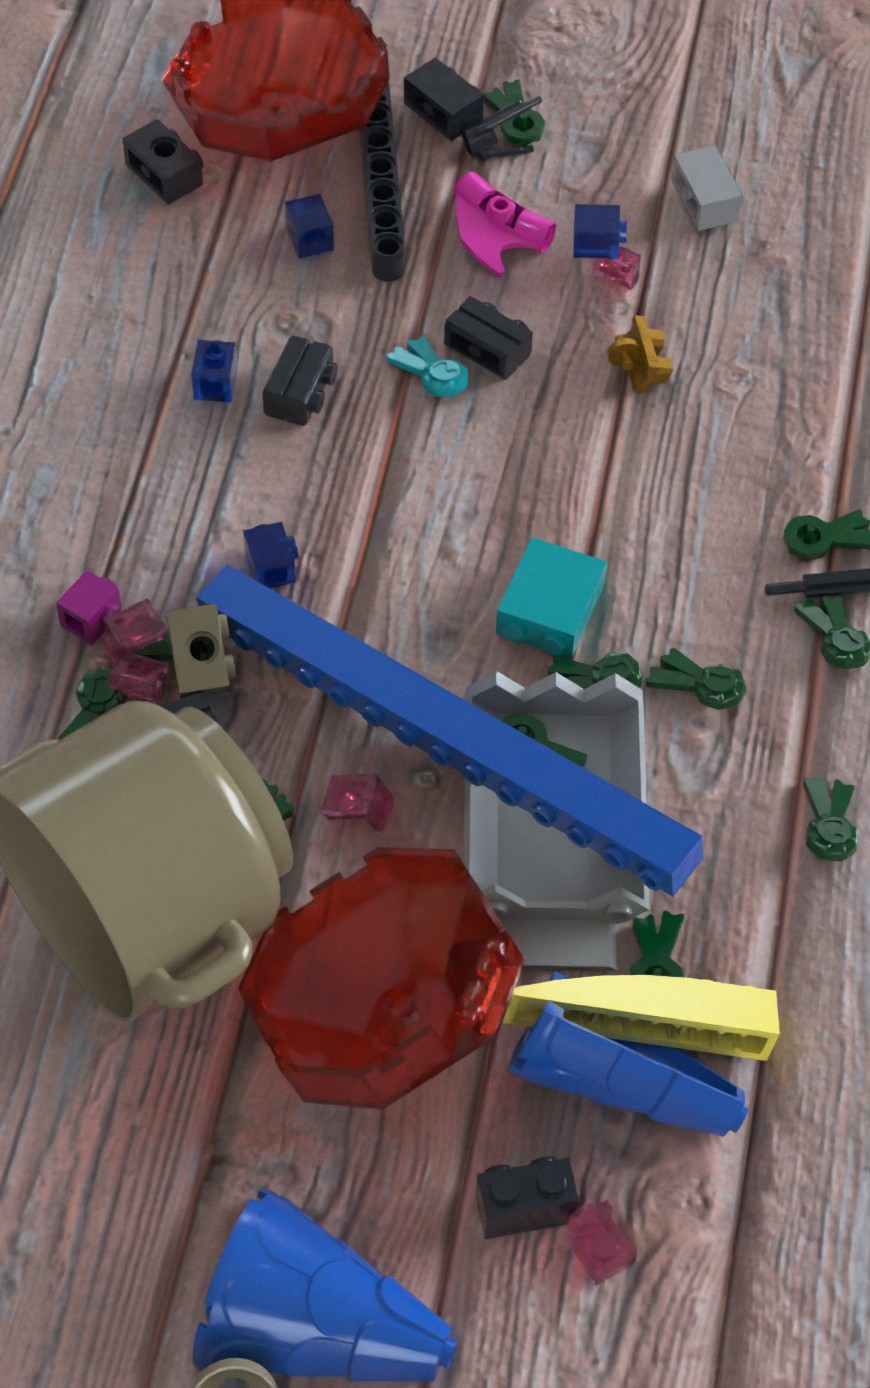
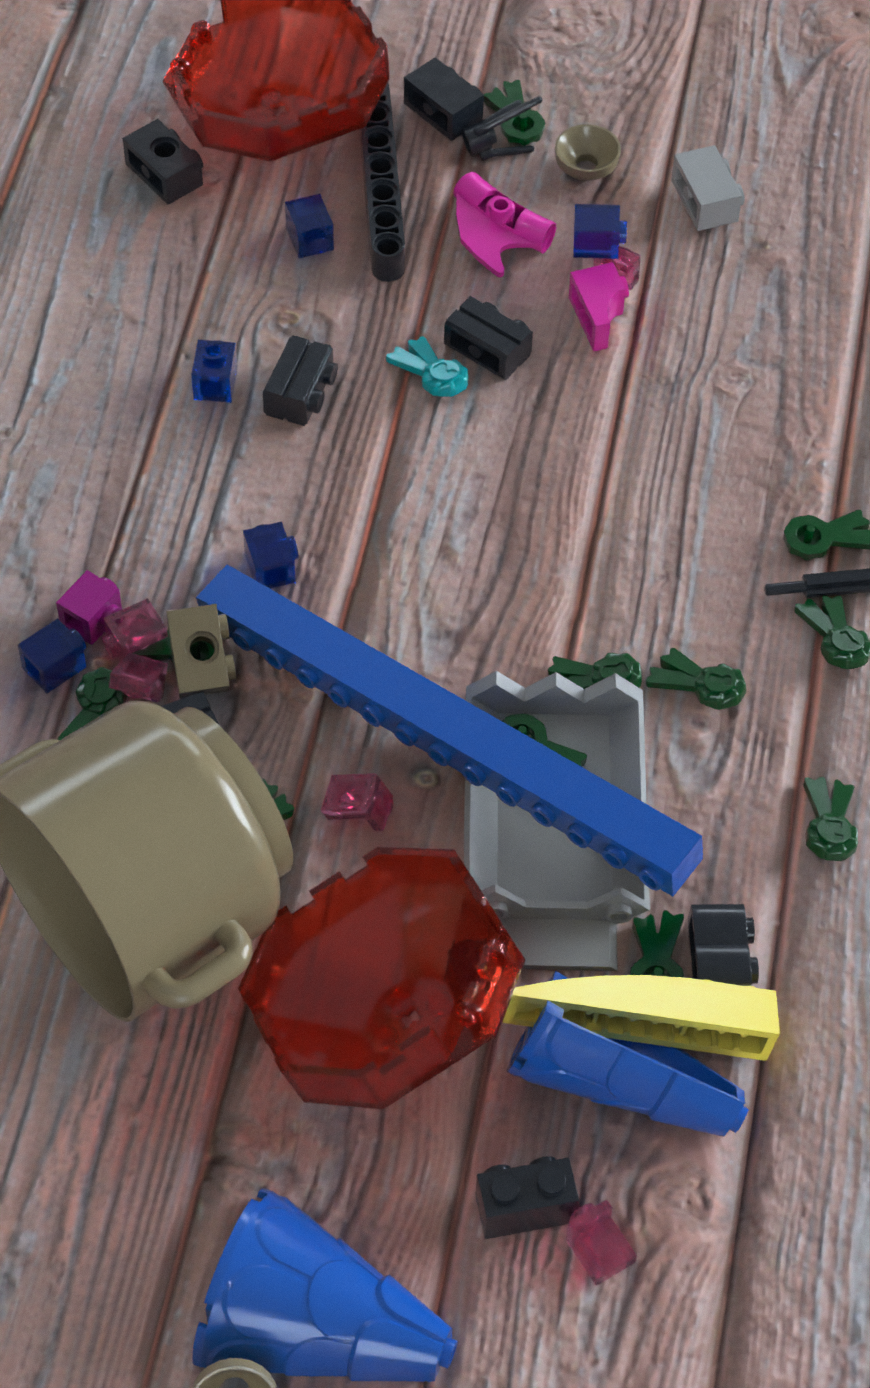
(53, 655): none -> clear blue brick
(551, 598): teal brick -> none
(587, 144): none -> dark tan piece
(597, 298): none -> dark pink arch
(637, 354): pearl gold hips -> none
(720, 944): none -> black brick

